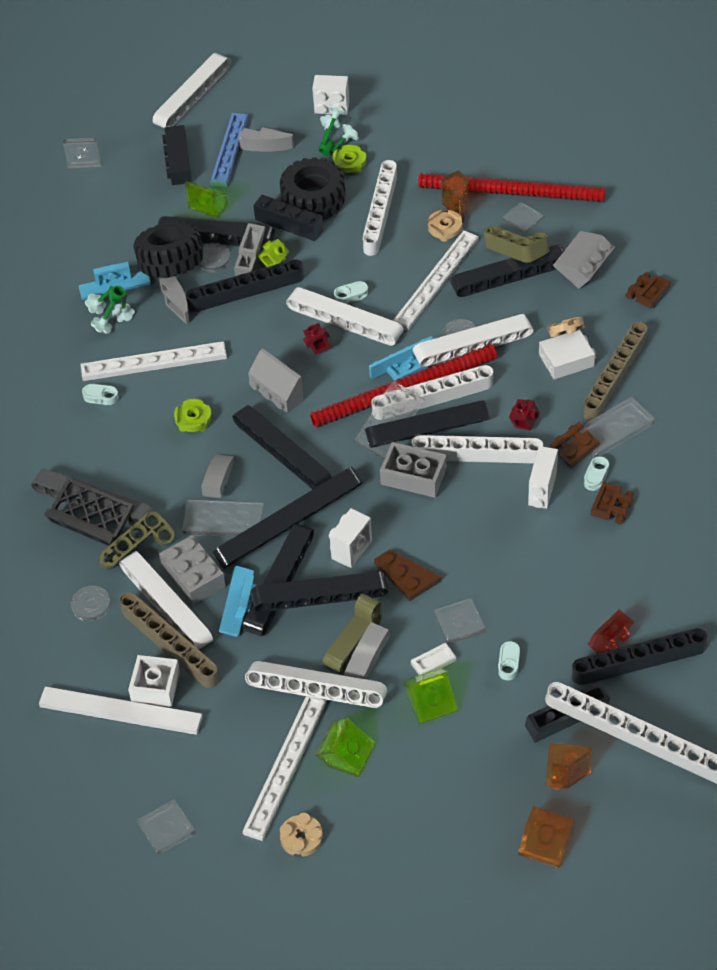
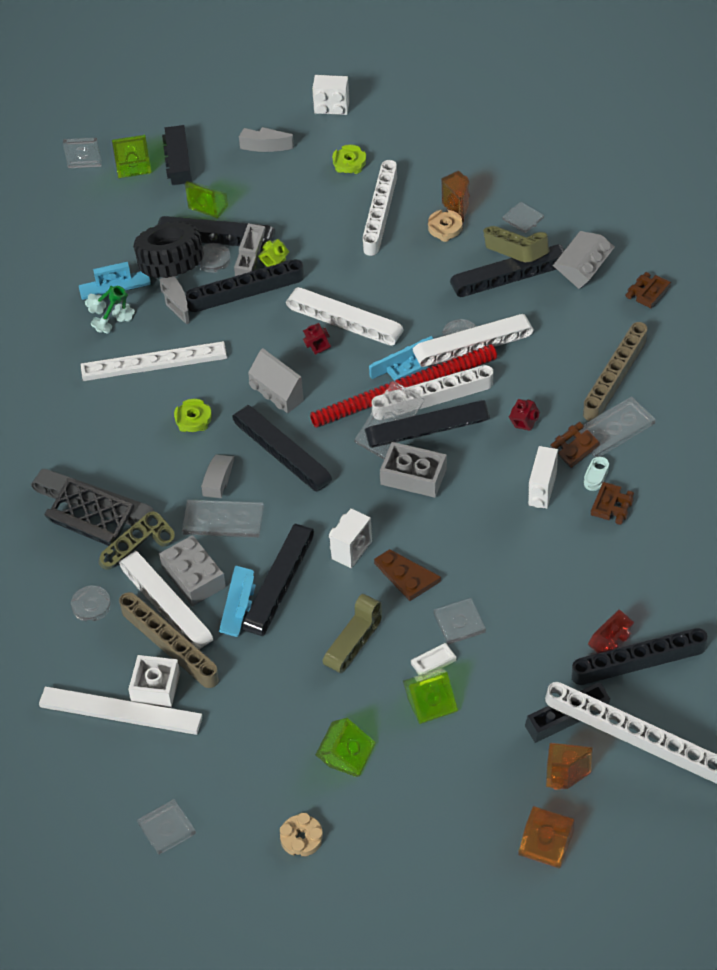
(96, 394): light aqua piece -> none
(131, 156): none -> clear neon green slope
(191, 91): white beam -> none
(229, 150): medium blue tile -> none
(284, 768): white tile -> none
(286, 517): black beam -> none
(288, 217): black brick -> none
(306, 686): white beam -> none
(309, 174): black tyre -> none
(318, 591): black beam -> none
(332, 122): plant -> none
(354, 292): light aqua piece -> none
(367, 651): light grey slope -> none
(436, 280): white tile -> none
(481, 448): white beam -> none
(509, 657): light aqua piece -> none
(520, 188): red piece -> none
(567, 354): white brick -> none
(568, 326): tan plate -> none

